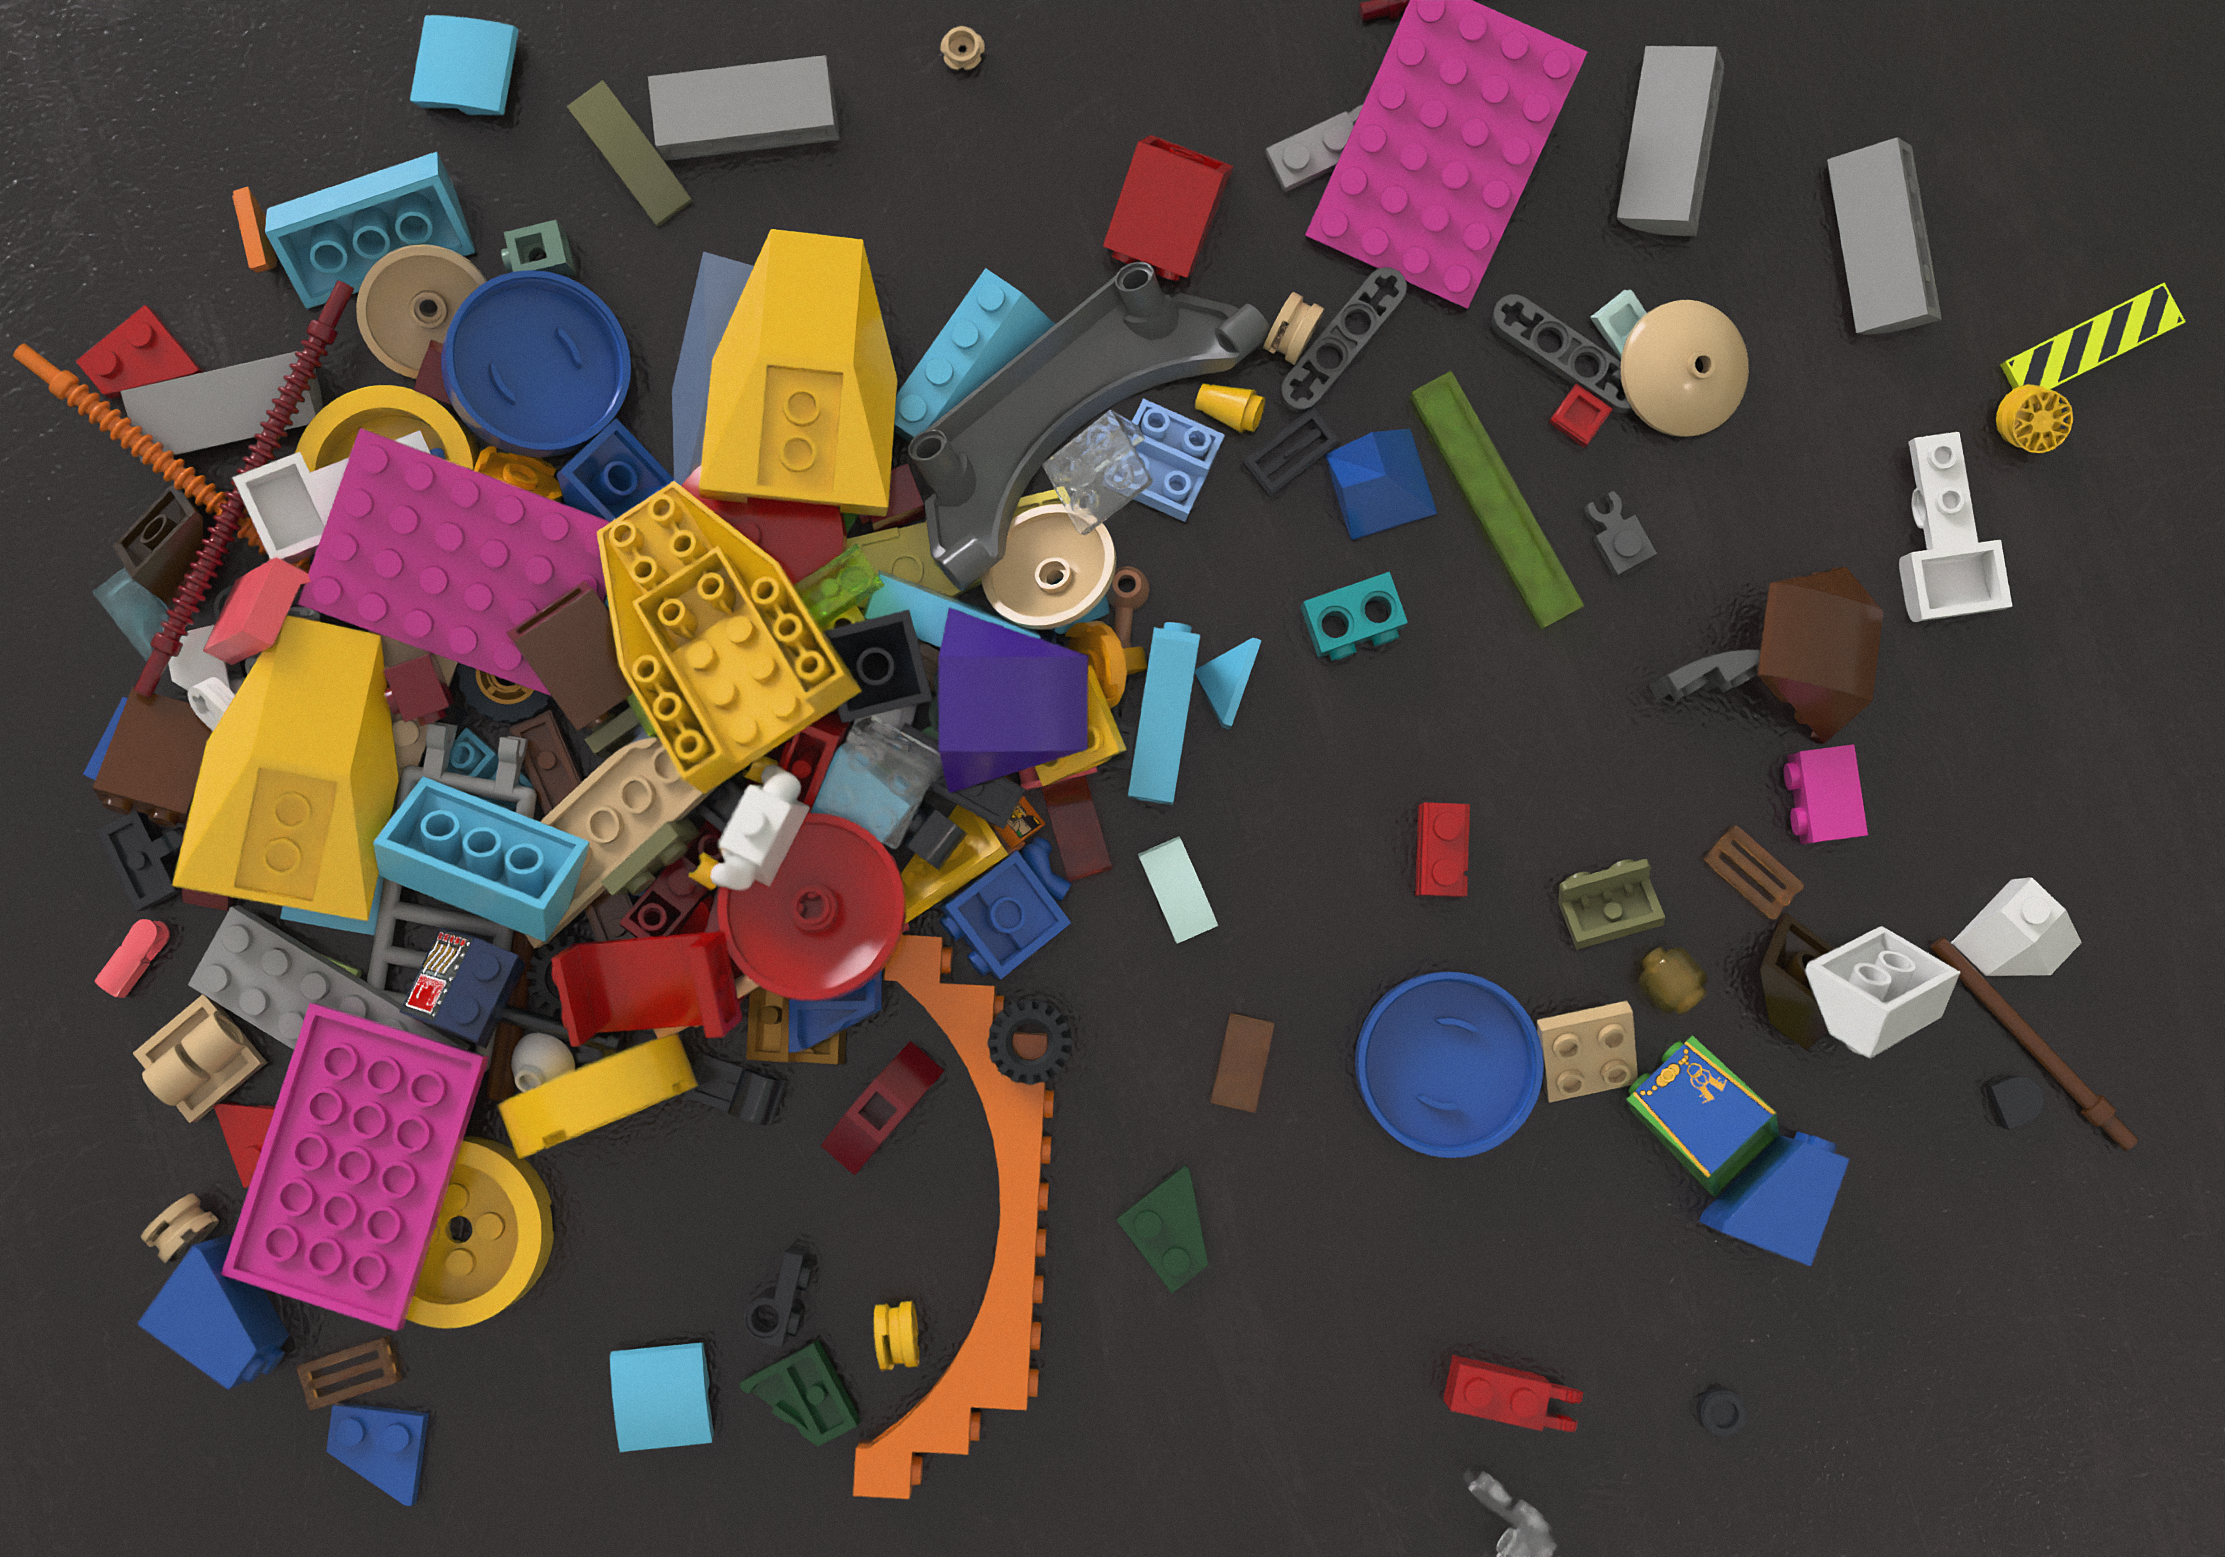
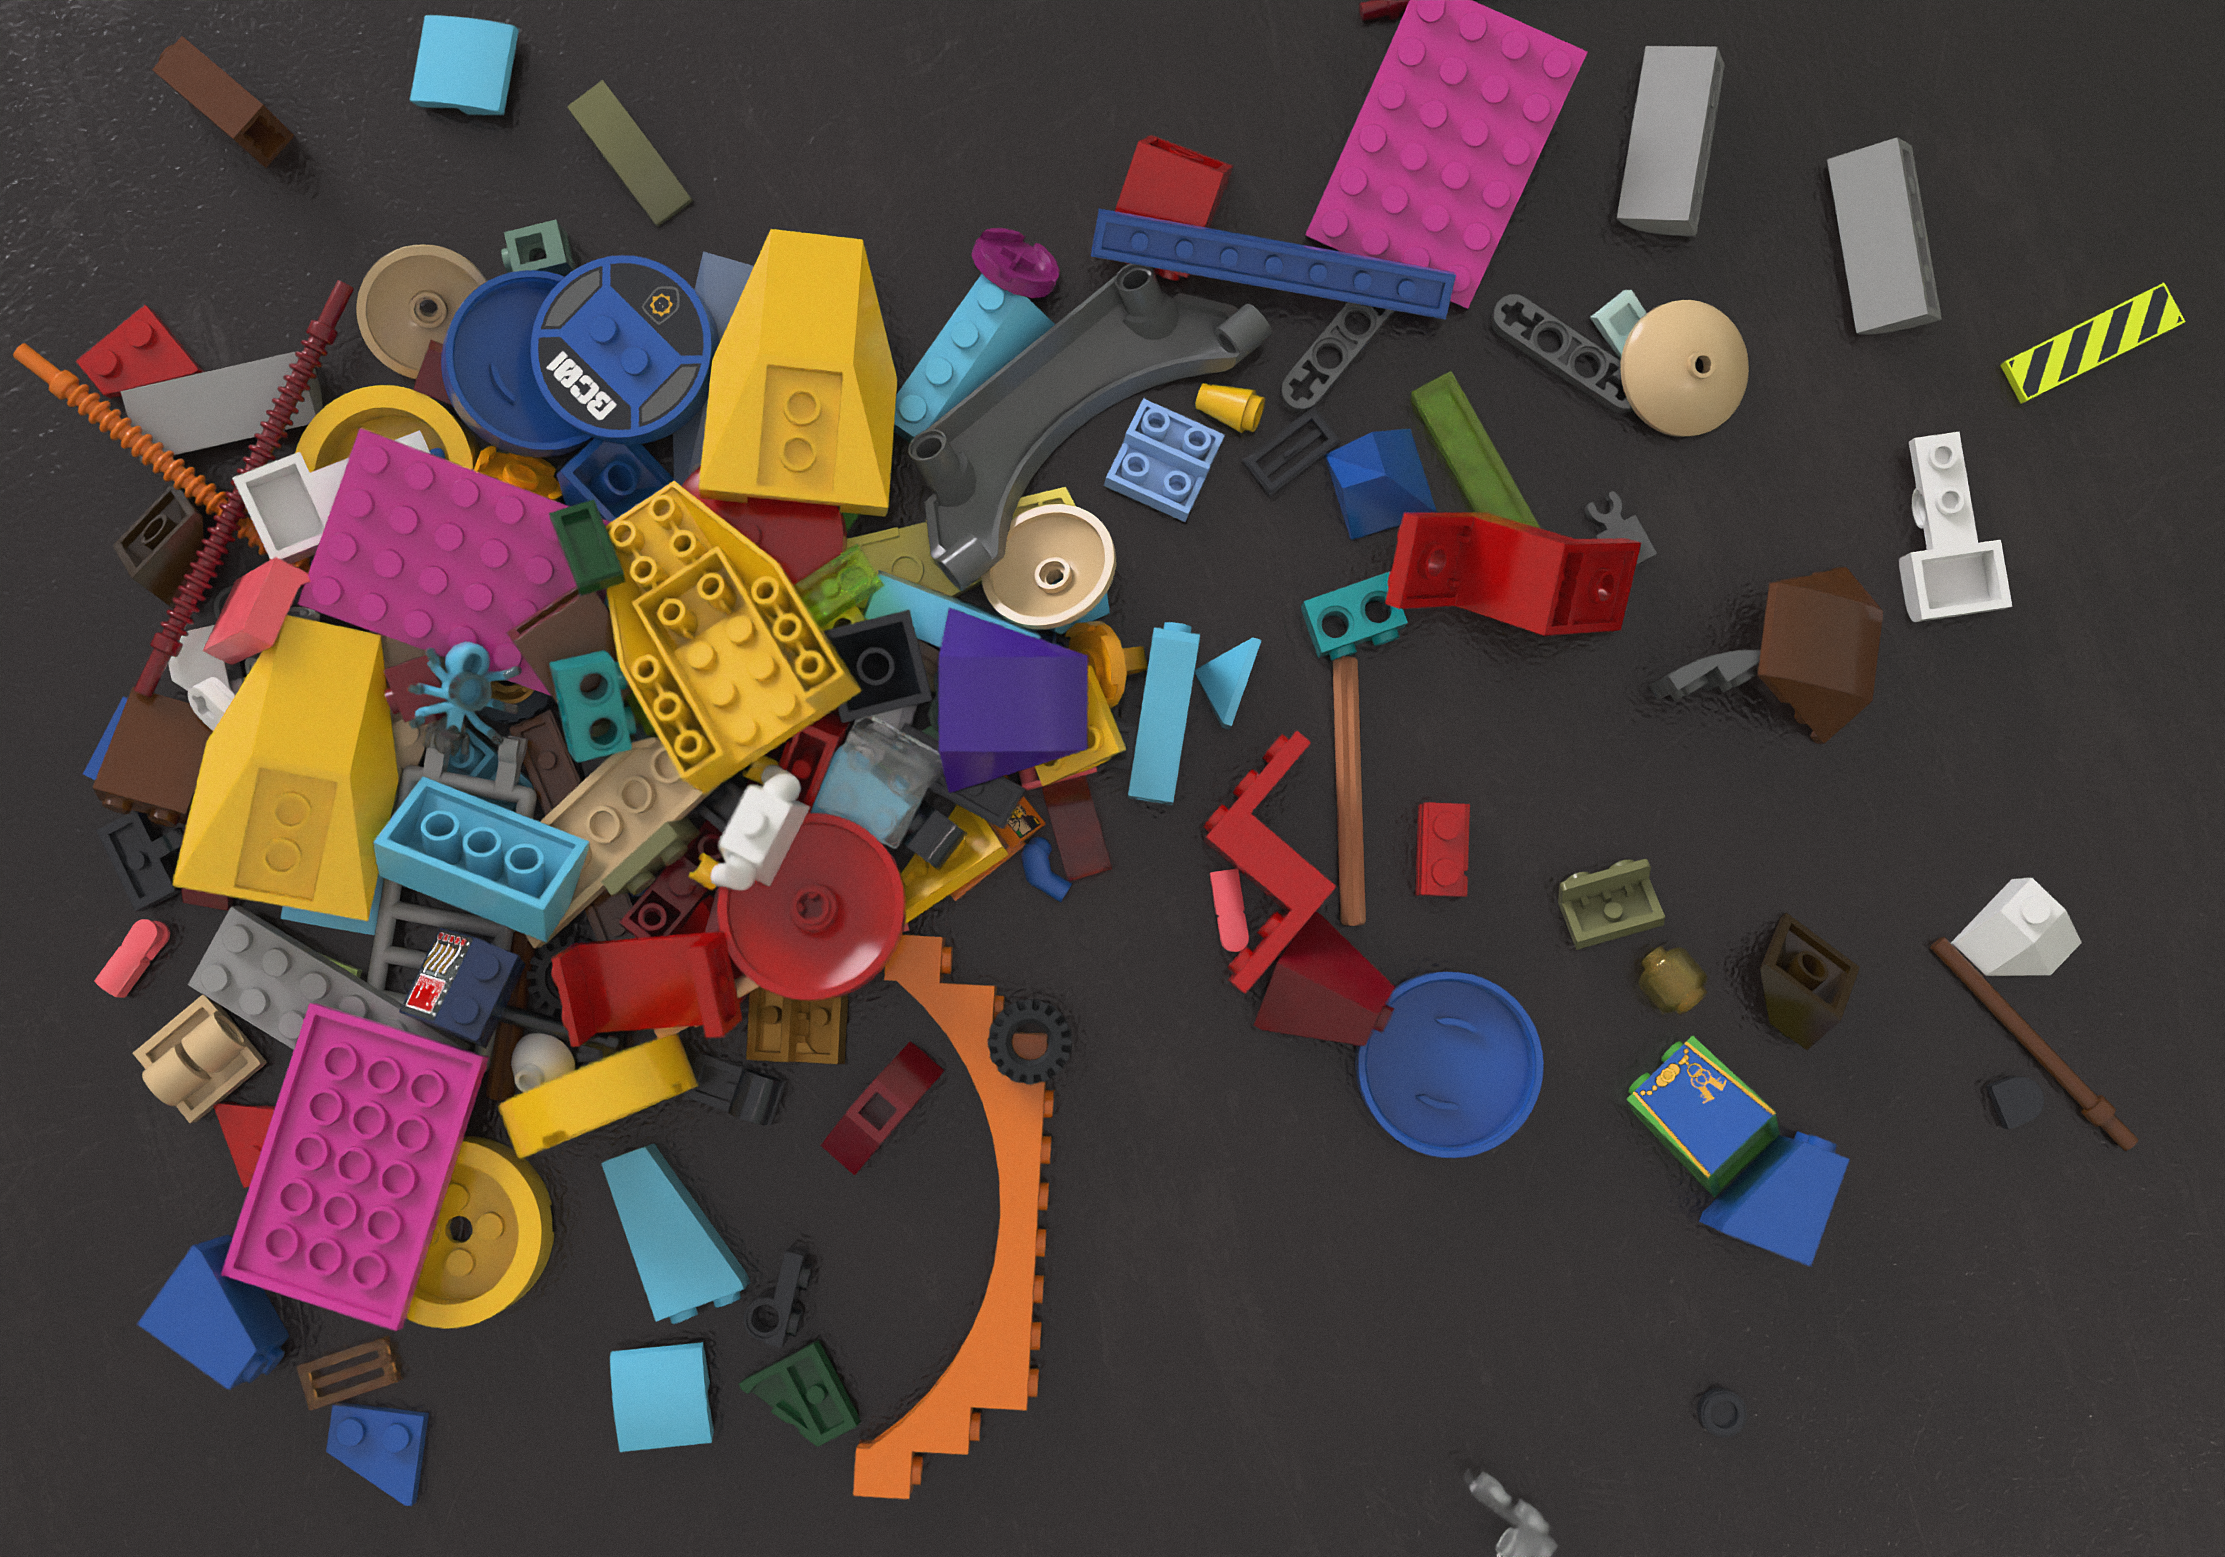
(133, 610): clear light blue tile -> none
(179, 1229): tan wheel -> none
(223, 101): none -> reddish brown brick
(252, 225): orange tile -> none
(360, 221): medium azure slope -> none
(466, 691): none -> animal
(581, 708): none -> teal brick
(587, 547): none -> dark green tile
(624, 350): none -> piece
(671, 1238): none -> medium azure slope
(743, 108): light grey brick -> none
(818, 1020): blue wing -> none
(896, 1335): yellow wheel -> none
(904, 502): dark red brick -> none
(960, 37): tan plate -> none
(1003, 917): blue plate -> none
(1015, 264): none -> magenta tile
(1099, 471): clear bracket -> none
(1126, 602): nougat bar -> none
(1168, 1229): dark green wing -> none
(1178, 889): light aqua slope -> none
(1229, 908): none -> coral bar
(1242, 1062): clear orange tile -> none
(1267, 862): none -> red bracket
(1272, 264): none -> blue tile
(1302, 323): tan wheel -> none
(1311, 151): light grey hinge -> none
(1325, 989): none -> dark red slope
(1349, 791): none -> nougat axle
(1506, 1395): red hinge -> none
(1512, 572): none -> red bracket
(1580, 415): red tile -> none
(1588, 1051): tan plate -> none
(1783, 897): clear orange tile -> none
(1825, 794): dark pink brick -> none
(1879, 990): white slope -> none
(2032, 418): yellow wheel -> none

